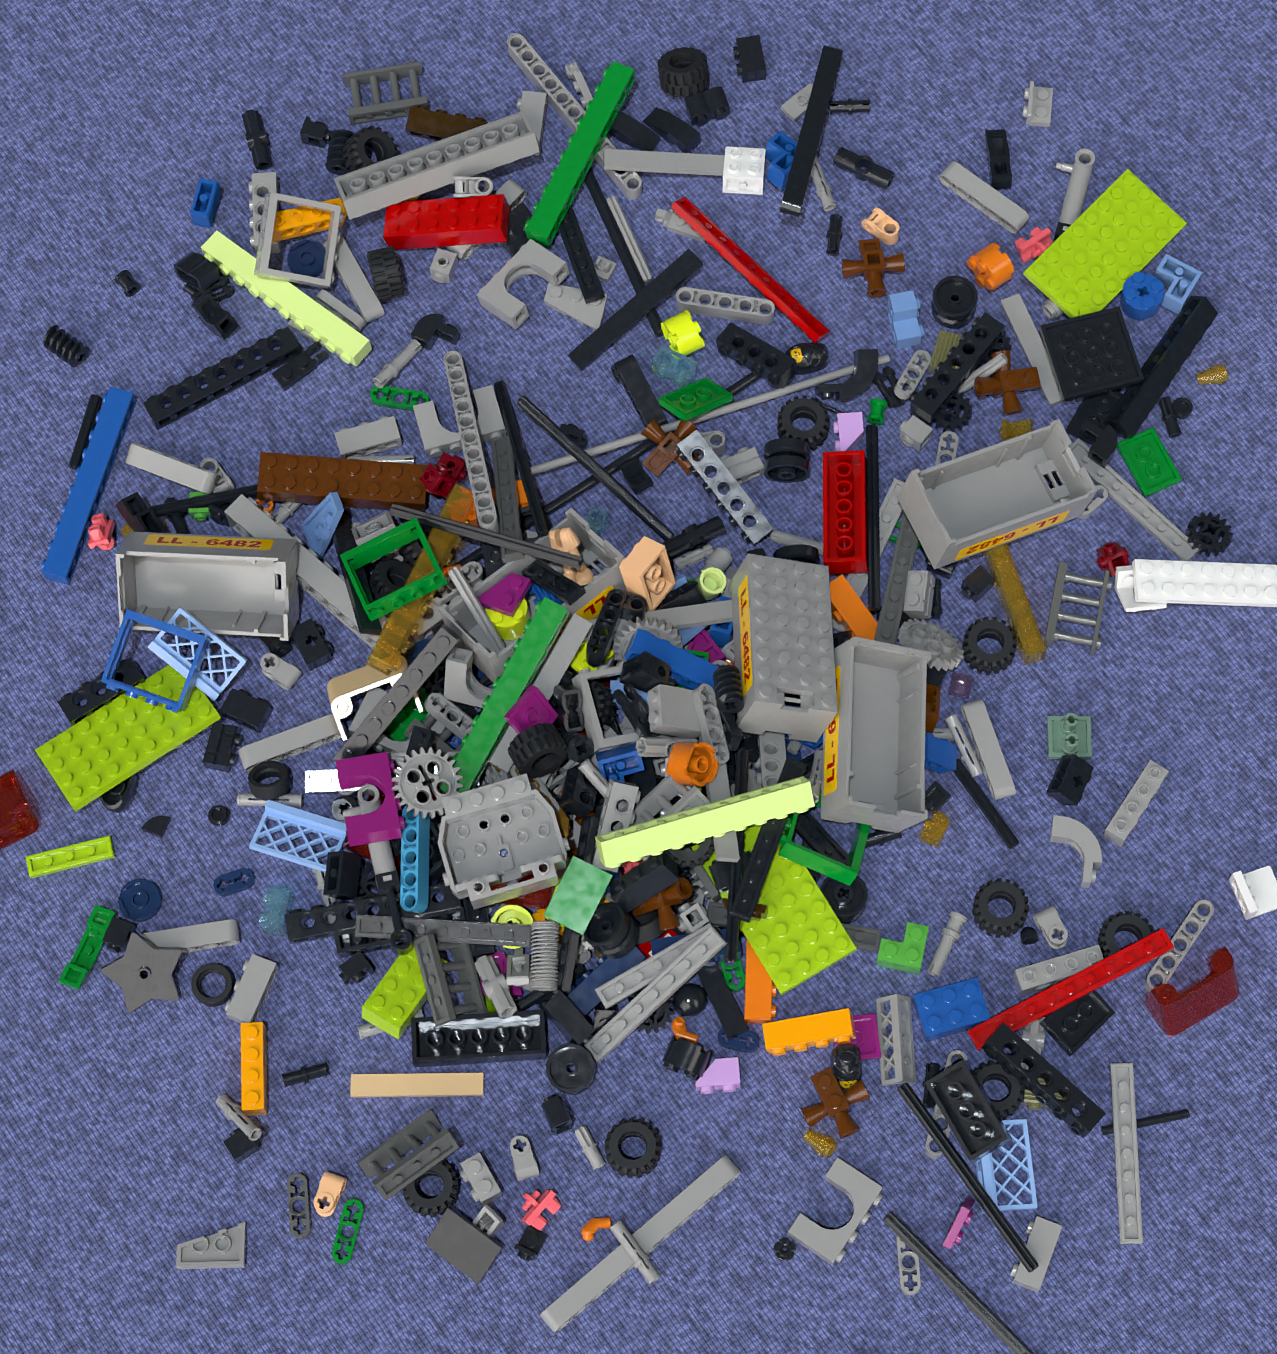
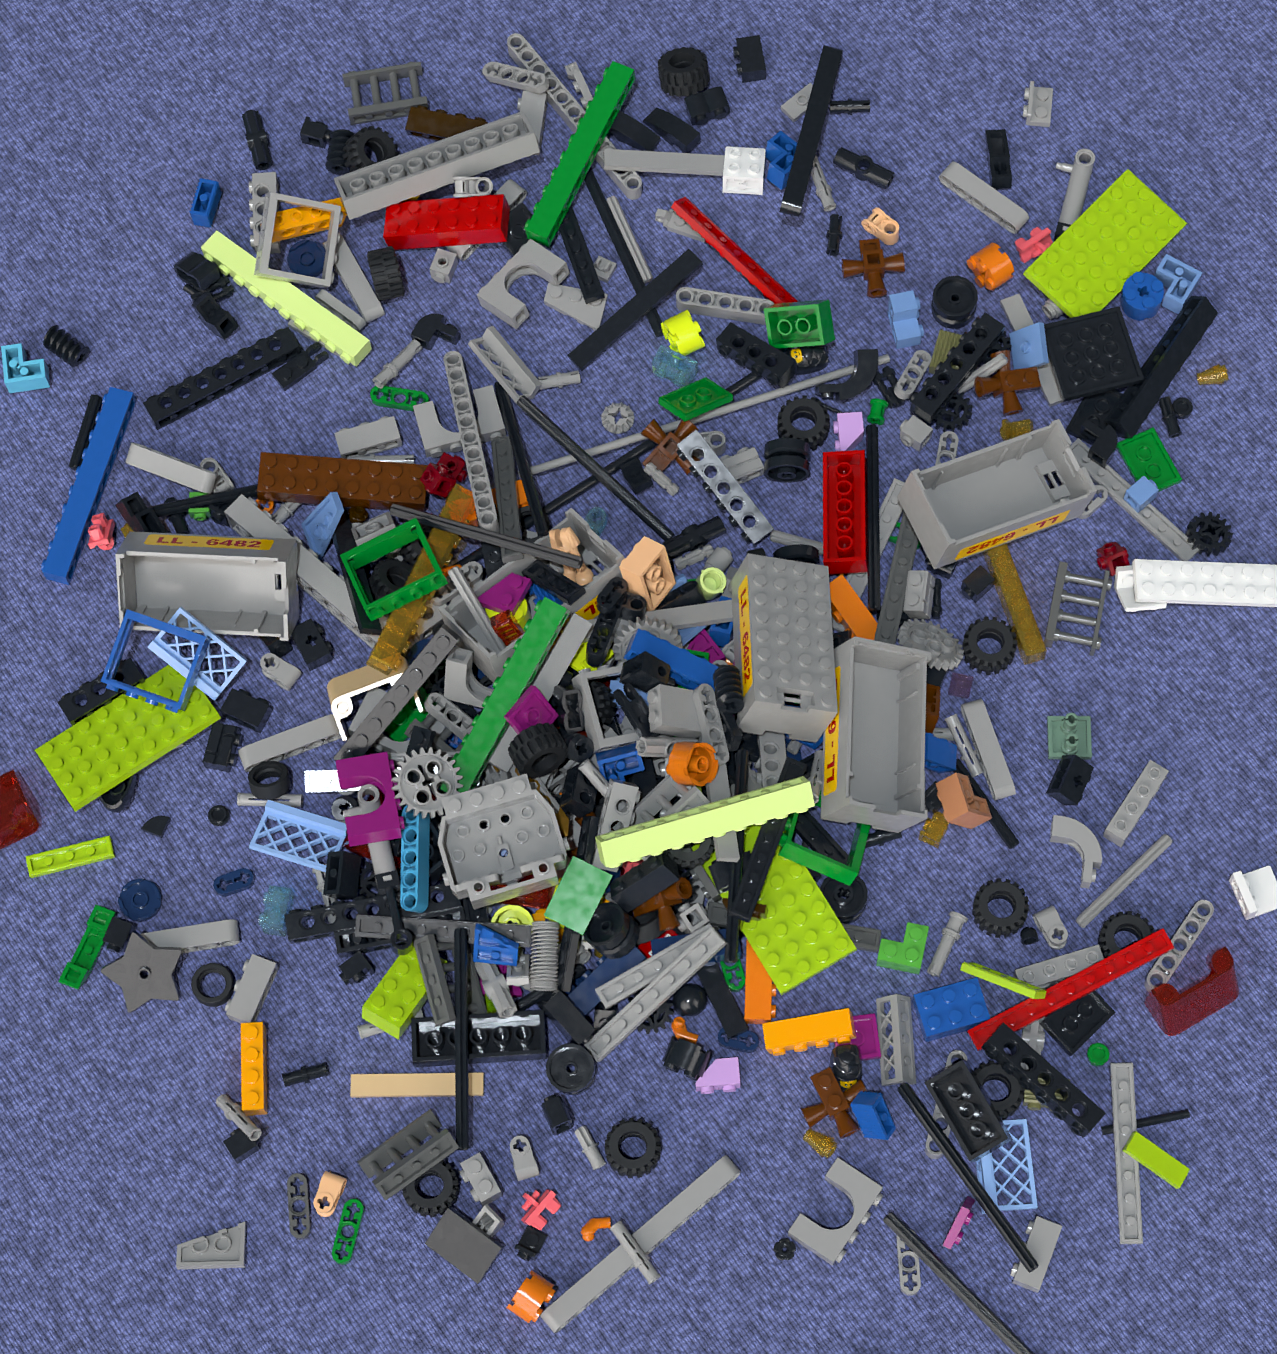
(23, 374): none -> medium azure brick
(127, 283): black bush -> none
(357, 514): none -> dark brown plate
(461, 1039): none -> black axle
(494, 948): none -> blue wing
(502, 619): none -> clear red slope
(509, 364): none -> light grey fence
(517, 74): none -> light grey beam
(531, 1296): none -> orange brick
(559, 379): none -> light grey pin
(575, 434): black bracket -> none
(608, 592): none -> black beam
(623, 424): none -> light grey gear
(639, 391): black beam -> none
(661, 479): none -> light grey axle
(799, 324): none -> green brick
(873, 1115): none -> blue brick
(931, 1070): black axle -> none
(960, 803): none -> nougat brick
(1003, 980): none -> lime tile
(1029, 346): none -> medium blue plate
(1097, 1054): none -> green tile
(1123, 881): none -> light grey axle
(1141, 494): none -> medium blue brick
(1156, 1159): none -> lime tile

